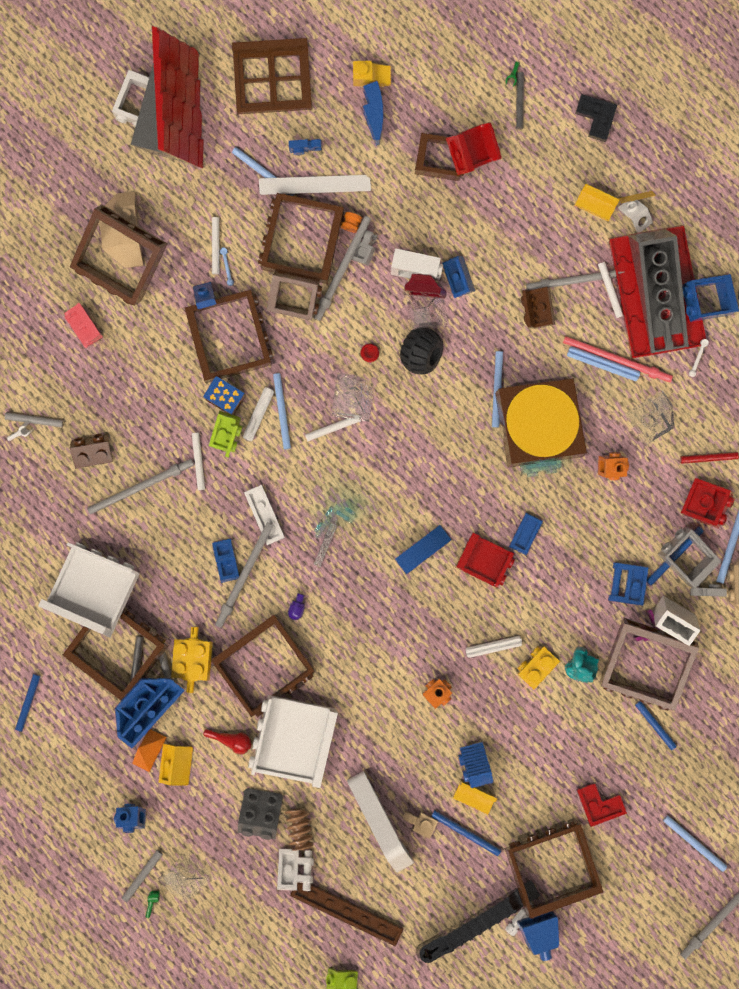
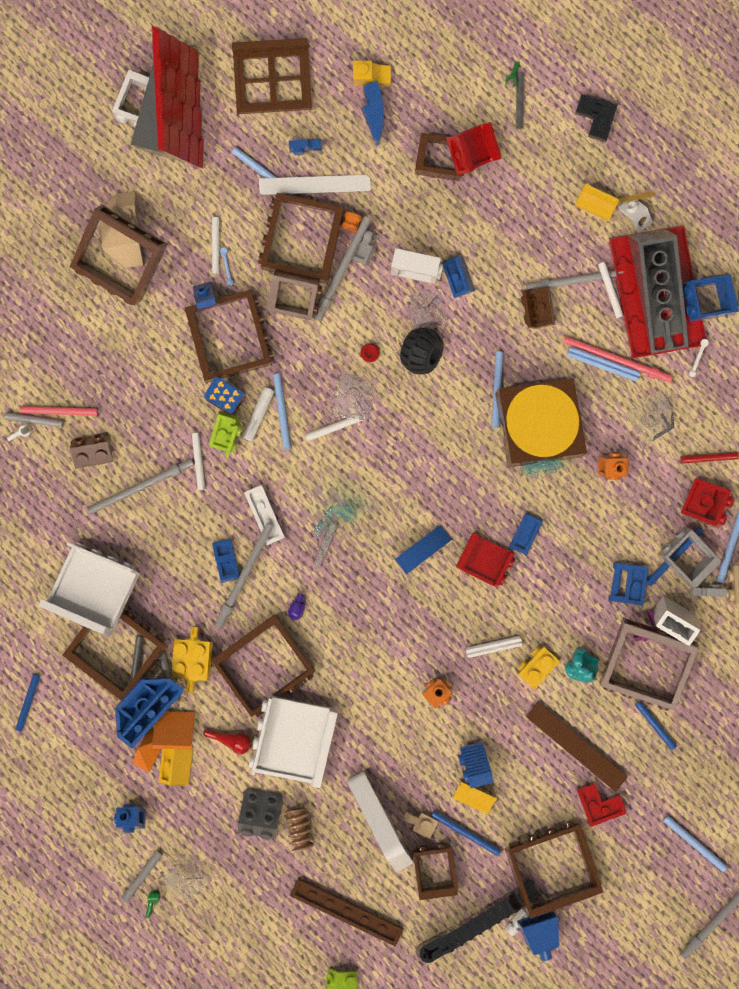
(59, 410): none -> coral bar
(82, 325): coral hinge -> none
(174, 731): none -> orange tile
(288, 870): white plate -> none
(424, 286): dark red slope -> none
(440, 891): none -> reddish brown window
(576, 746): none -> reddish brown tile

